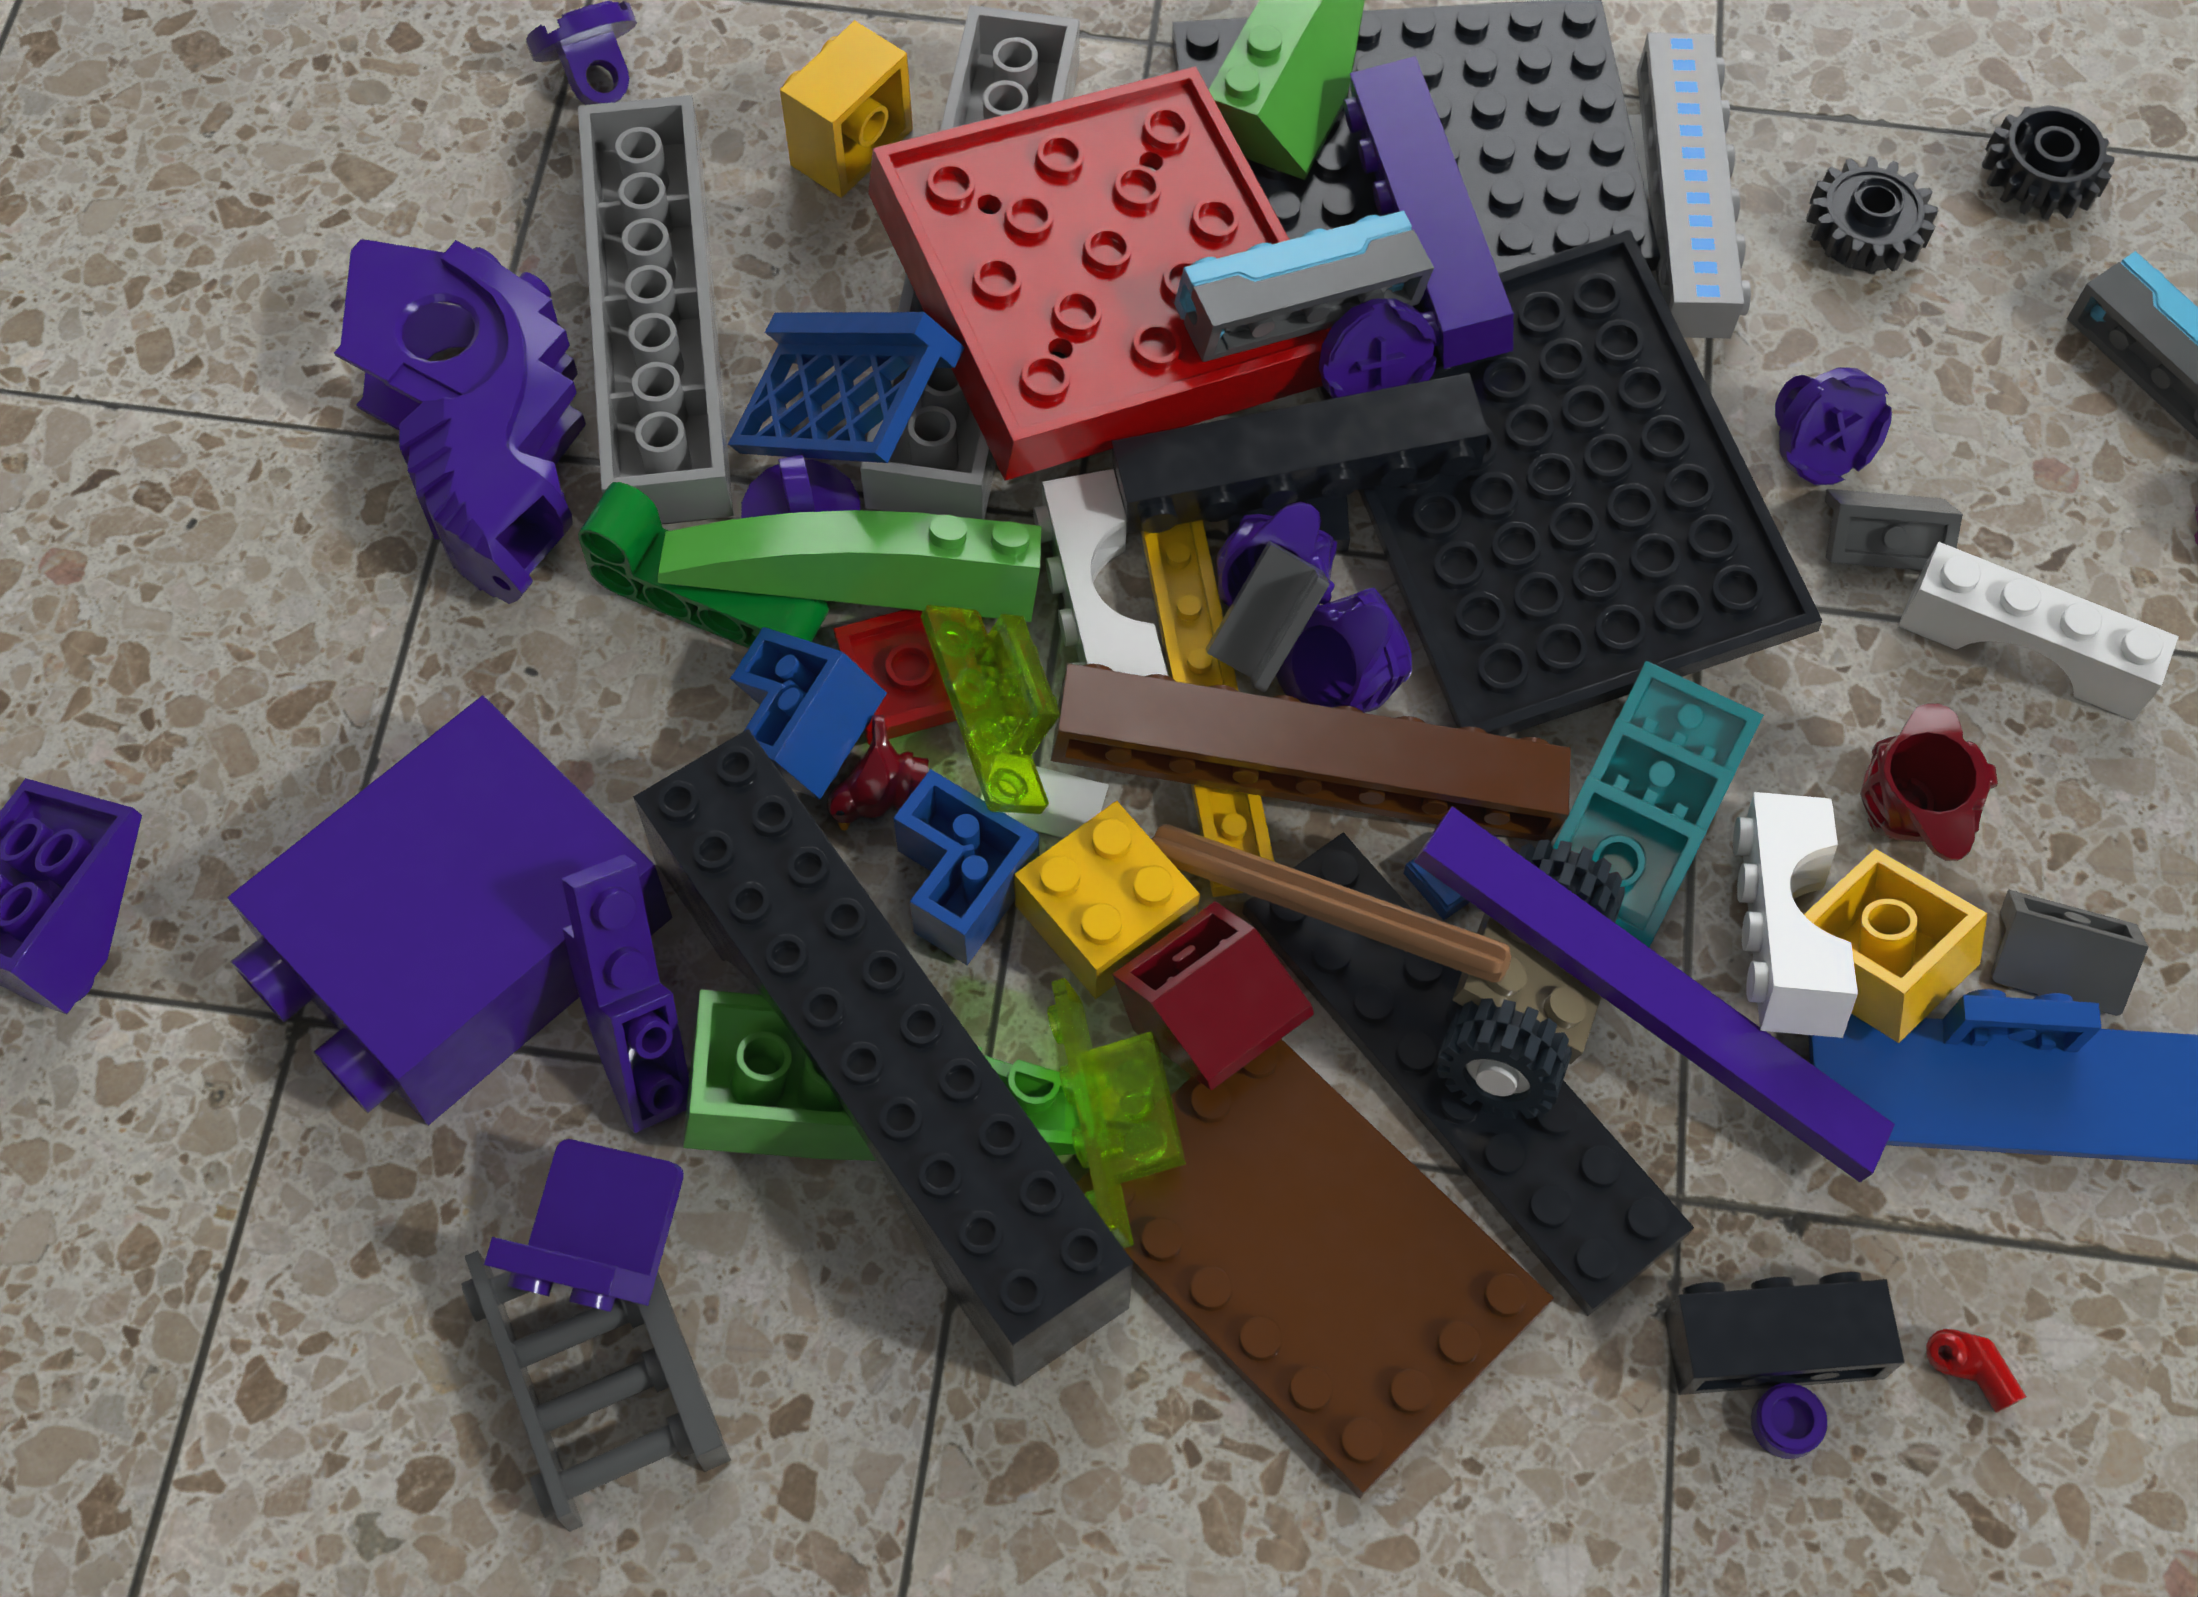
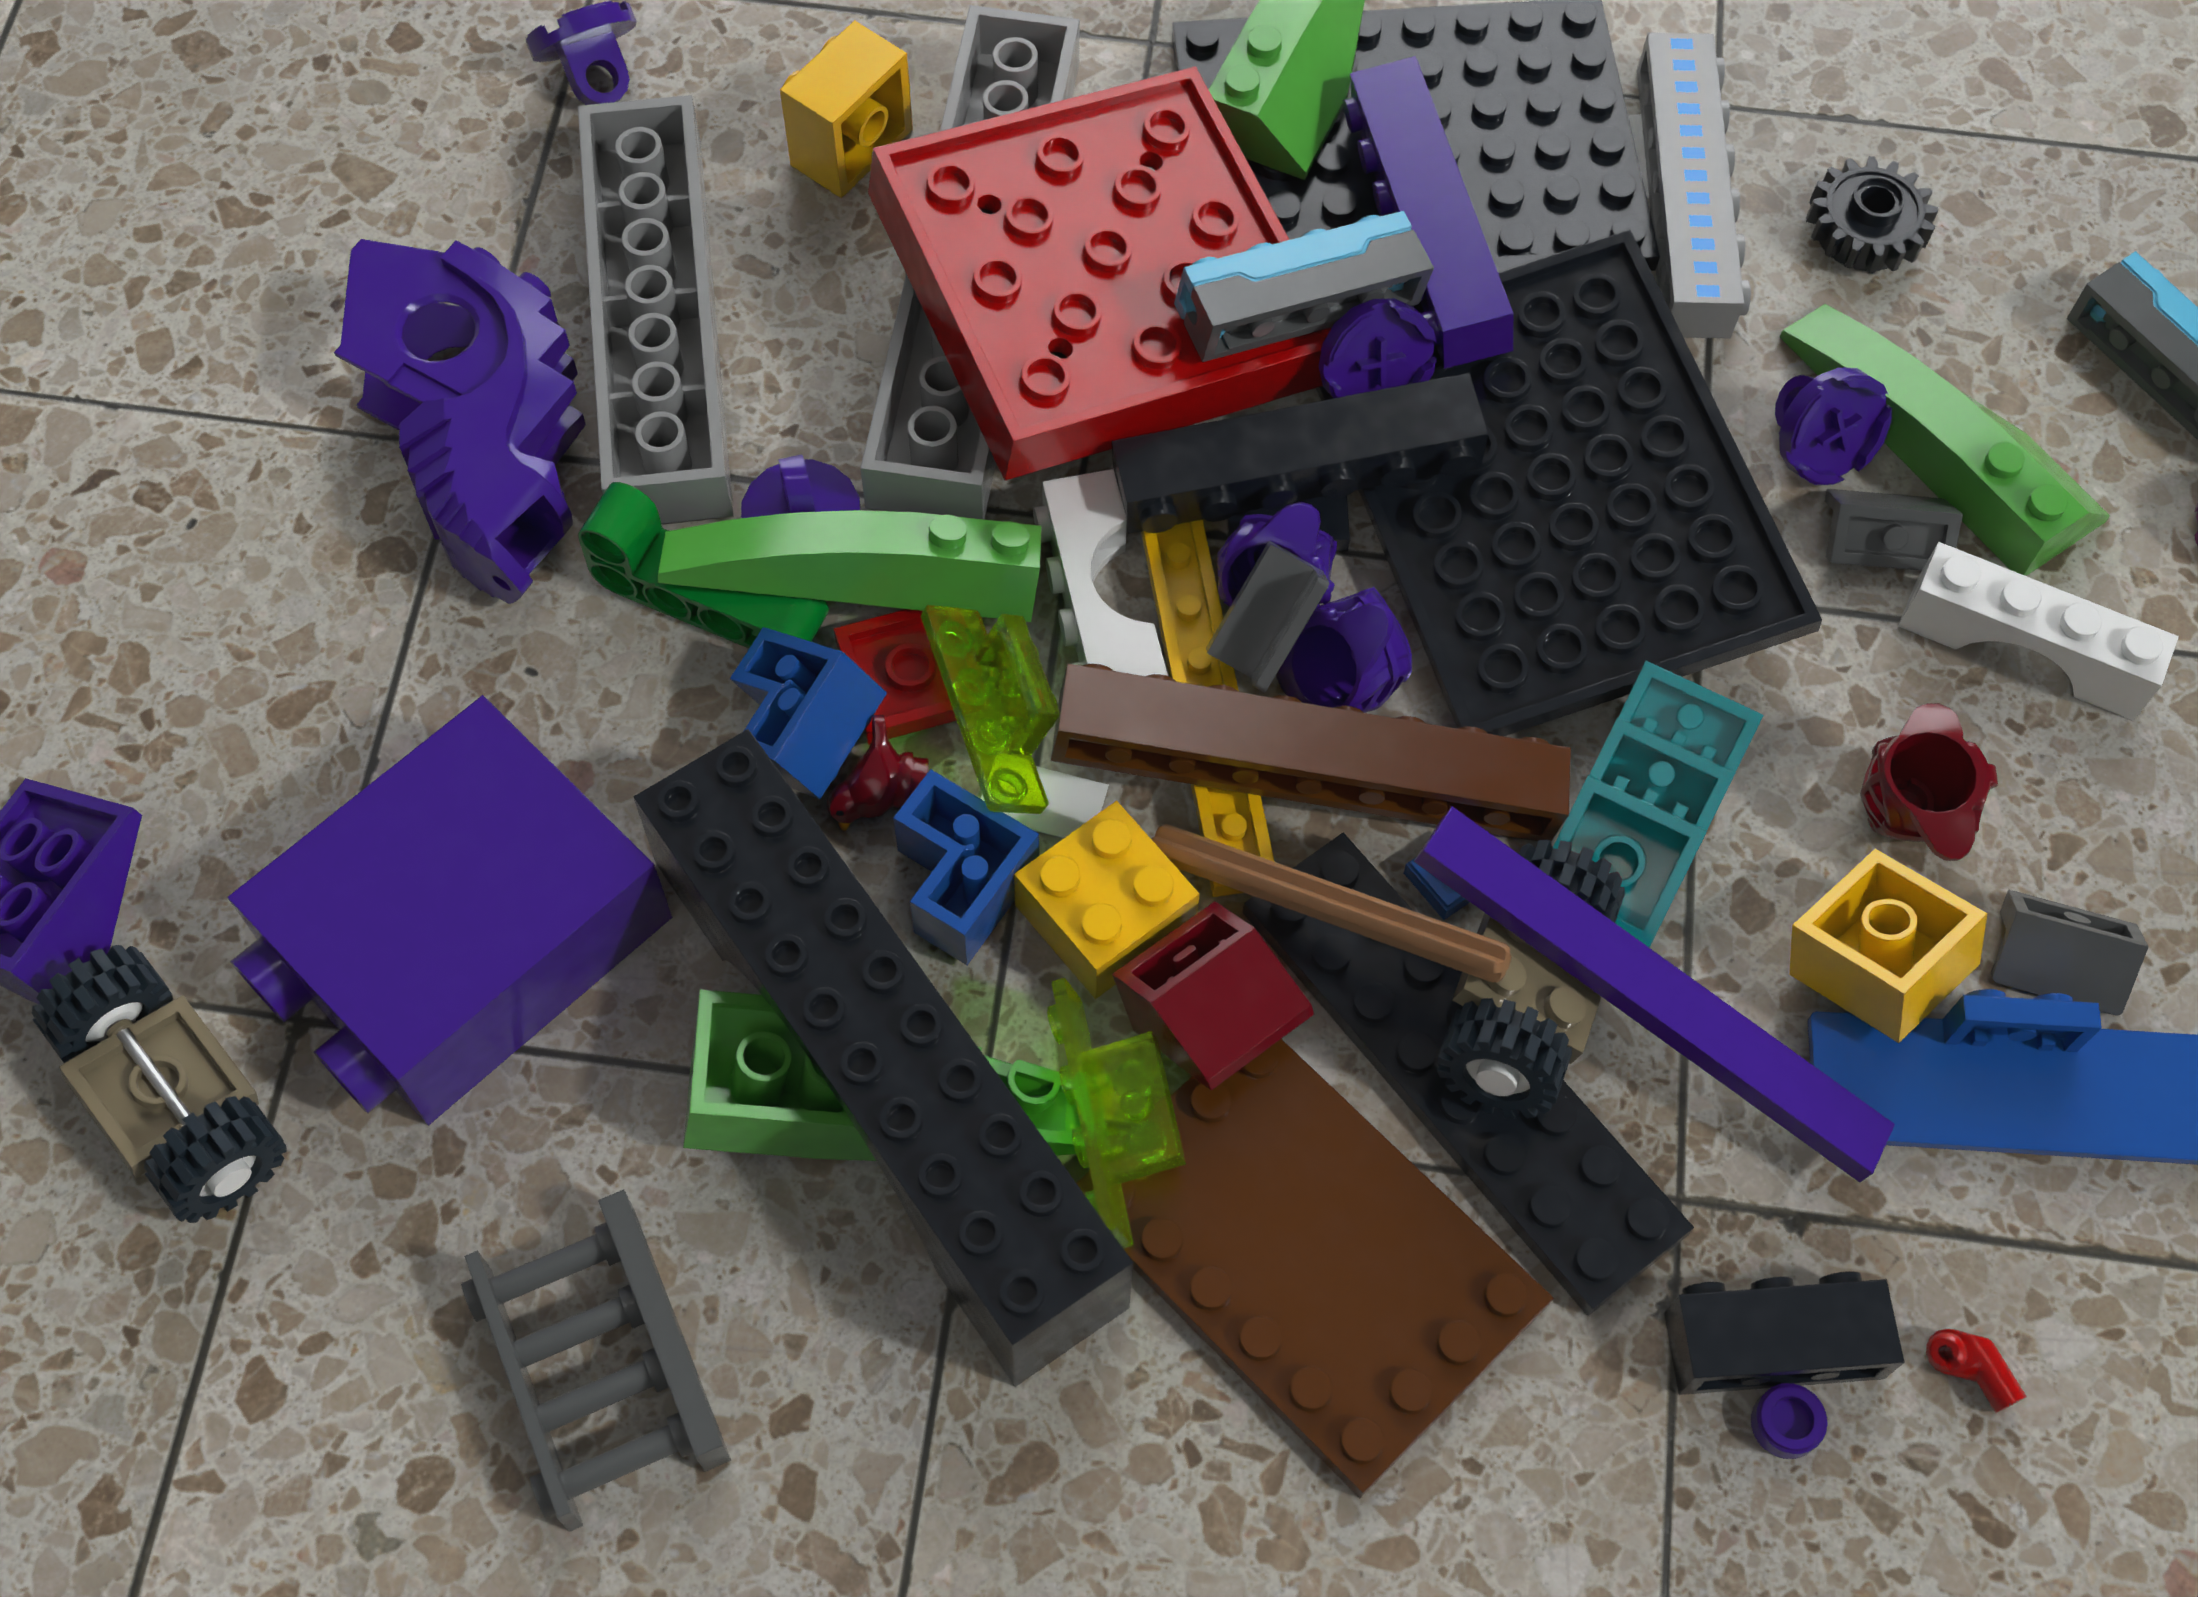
(158, 1083): none -> plate
(595, 1226): dark purple bracket -> none
(622, 993): dark purple slope -> none
(851, 345): blue fence -> none
(1797, 969): white arch -> none
(1959, 448): none -> bright green wedge
(2048, 160): black gear -> none

